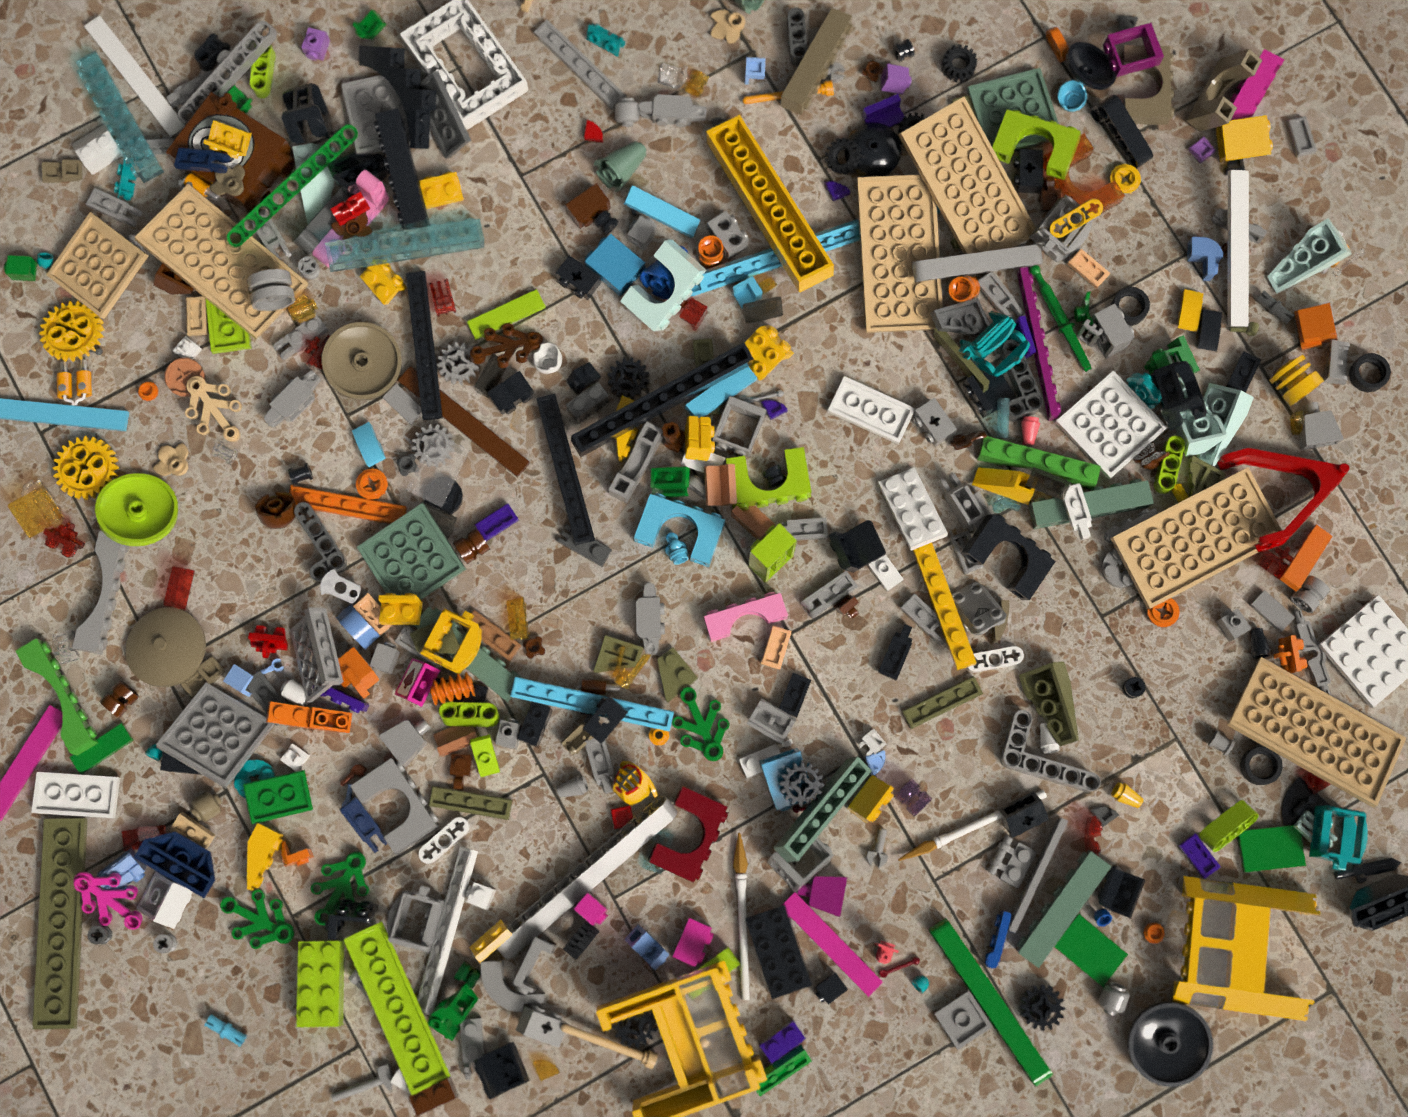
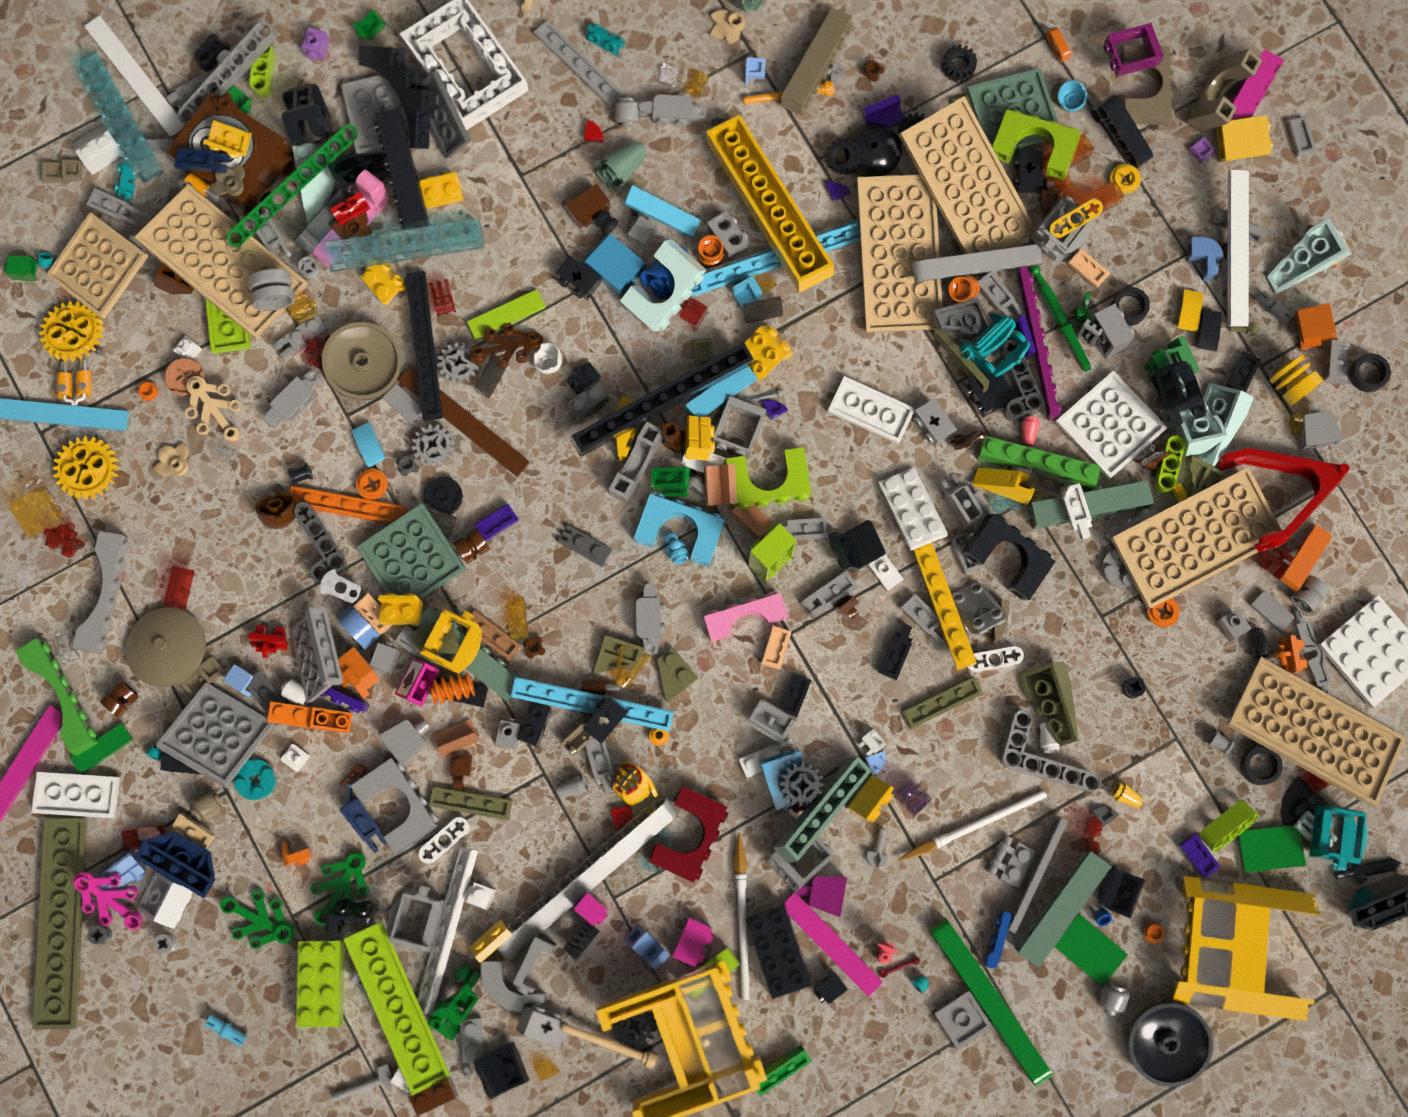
(136, 509): lime dish -> none
(196, 316): tan plate -> none
(259, 853): yellow slope -> none
(271, 668): light blue hand -> none
(278, 797): green tile -> none
(438, 470): clear piece -> none
(460, 710): lime beam -> none
(485, 755): lime plate -> none
(511, 393): black brick -> none
(565, 469): black plate -> none
(634, 373): black gear -> none
(702, 728): green plant -> none
(774, 476): black wheel -> none
(782, 1041): dark purple brick -> none
(796, 28): dark grey beam -> none
(895, 79): medium lavender brick -> none
(903, 50): black wheel -> none
(1002, 417): clear light blue tile -> none
(1023, 814): black brick -> none
(1042, 1016): black gear -> none
(1090, 66): black dish -> none
(1126, 22): dark grey tile -> none
(1145, 389): teal plate -> none
(1234, 165): black tile -> none

